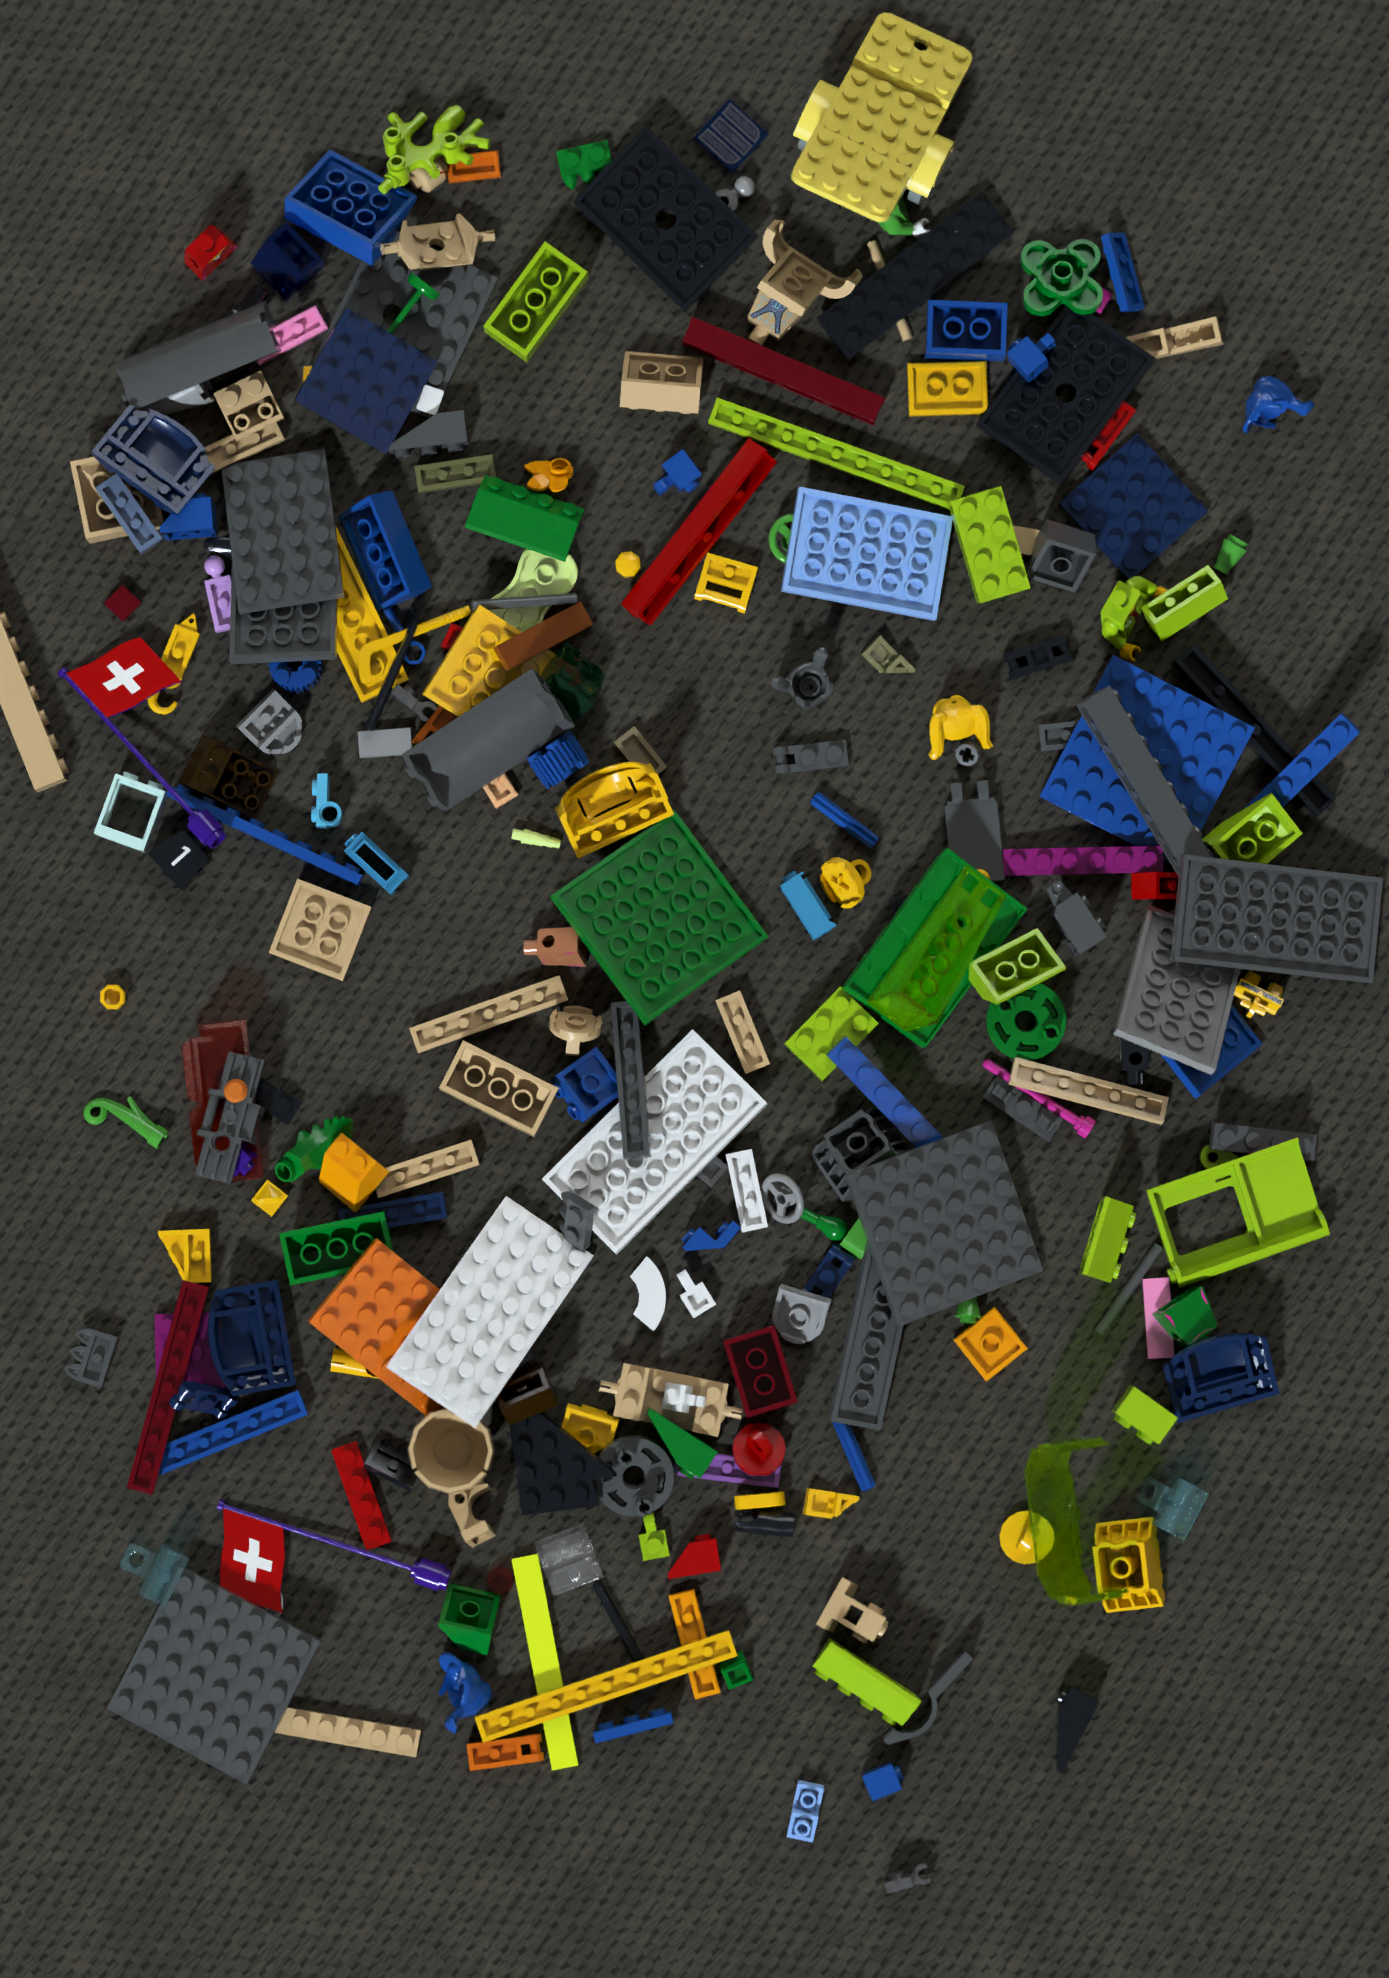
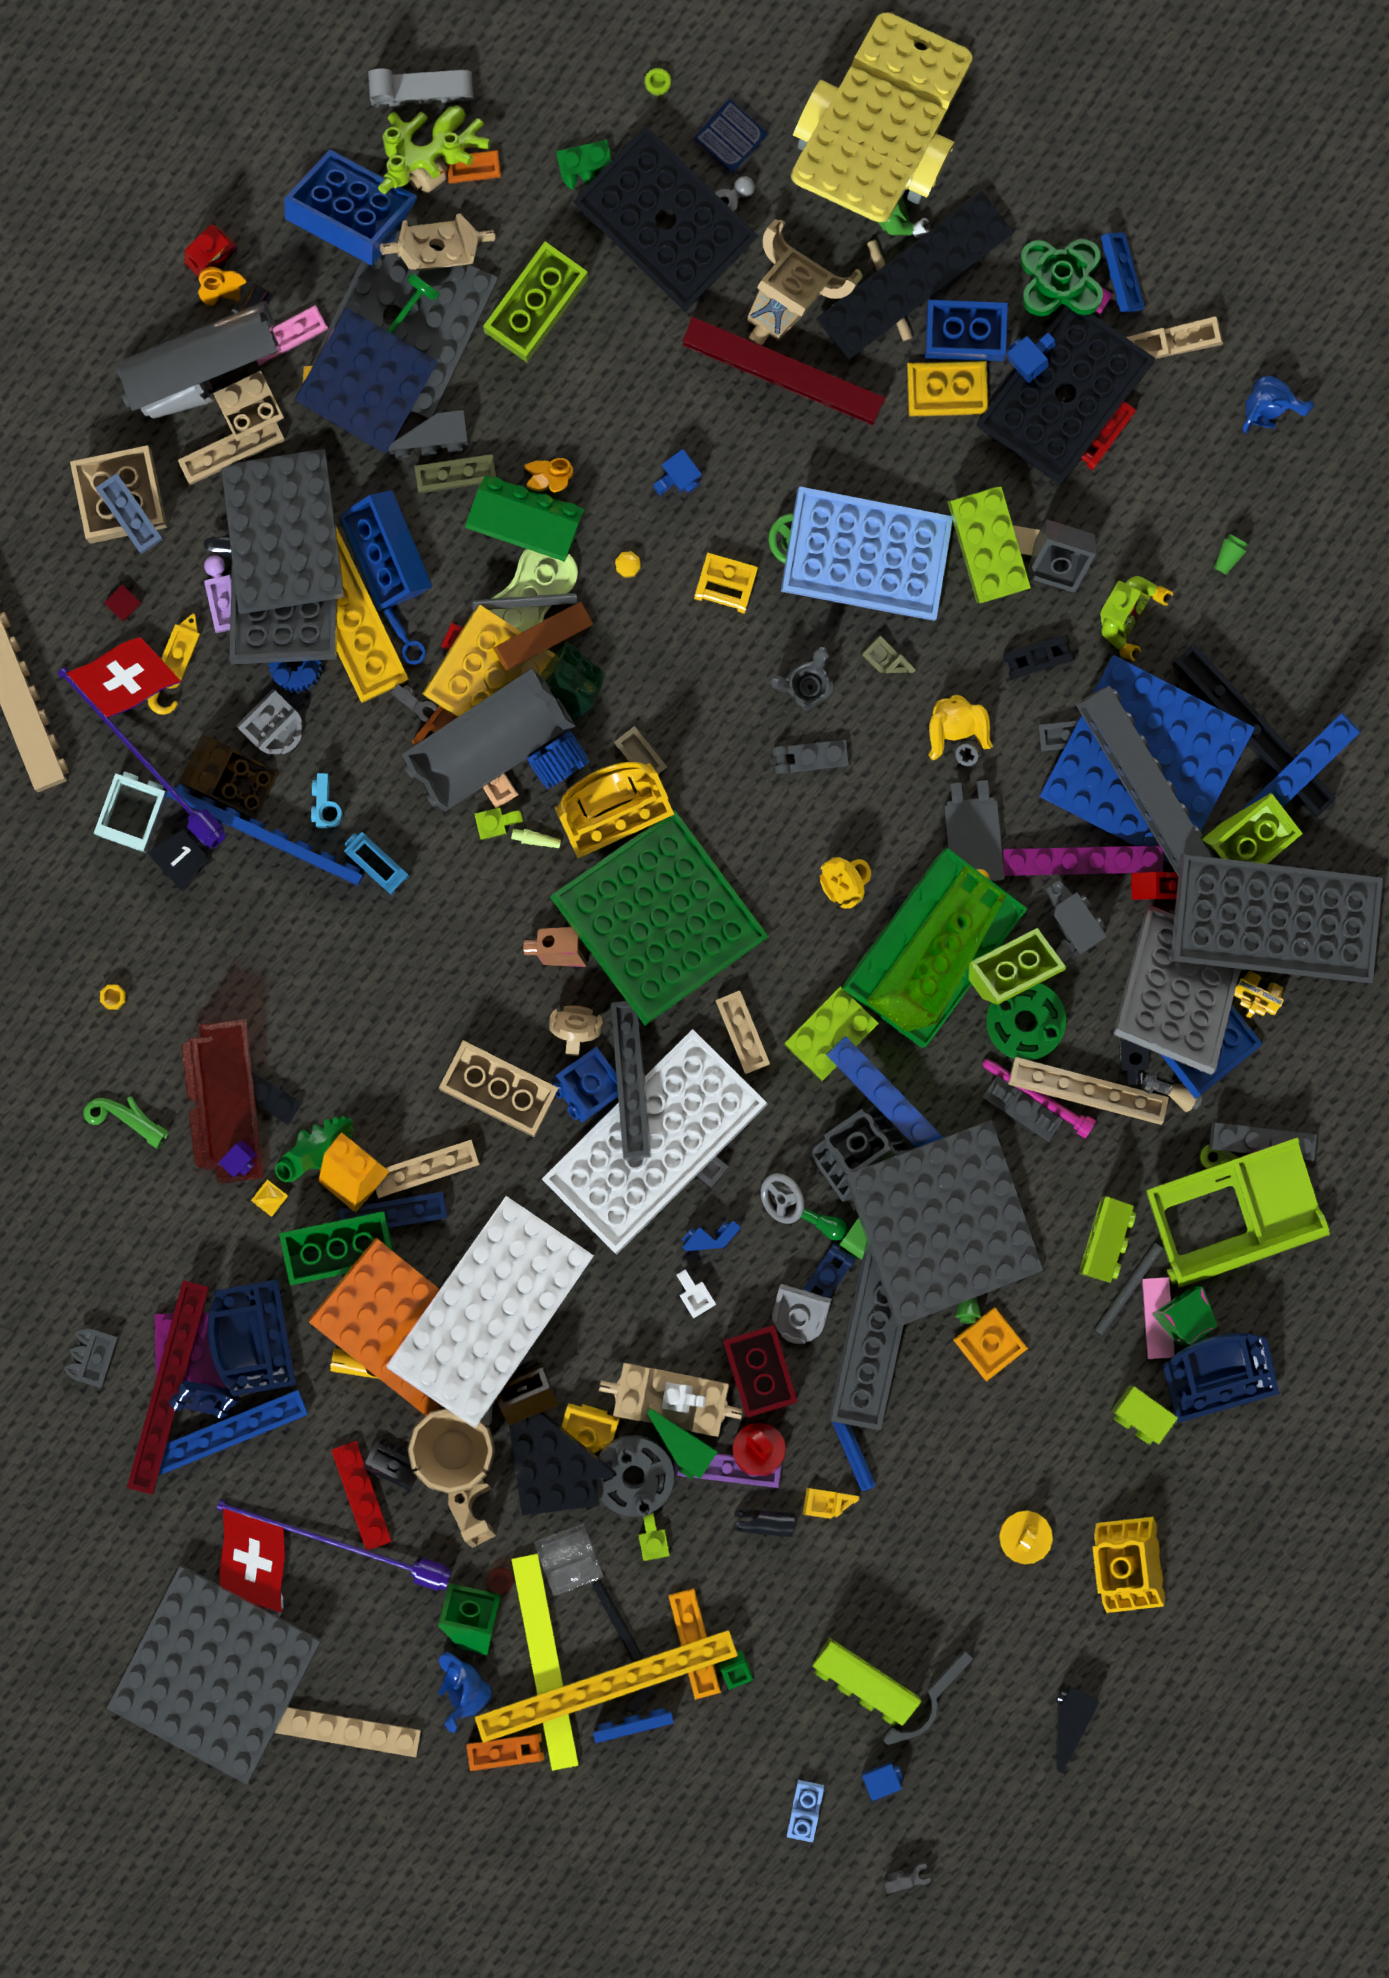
(155, 457): dark blue slope -> none
(159, 1571): clear light blue piece -> none
(190, 1253): yellow wing -> none
(195, 520): blue slope -> none
(219, 283): none -> light orange plate
(238, 1120): dark grey piece -> none
(287, 261): clear blue slope -> none
(320, 930): tan plate -> none
(379, 644): yellow piece -> none
(384, 742): light grey tile -> none
(387, 685): black piece -> none
(419, 87): none -> light grey beam
(430, 400): white sticker -> none
(488, 1014): tan plate -> none
(493, 823): none -> lime plate
(577, 1220): dark grey plate -> none
(651, 1293): white tile -> none
(657, 81): none -> lime tile
(661, 382): tan slope -> none
(697, 1558): red slope -> none
(699, 532): red tile -> none
(746, 1190): white plate -> none
(759, 1500): yellow beam -> none
(807, 905): dark azure window -> none
(834, 454): lime plate -> none
(844, 820): blue axle -> none
(870, 1625): tan tile -> none
(1056, 1523): clear neon green piece -> none
(1133, 507): dark blue plate -> none
(1175, 1505): clear light blue piece -> none
(1177, 1092): none -> piece
(1184, 603): lime brick -> none

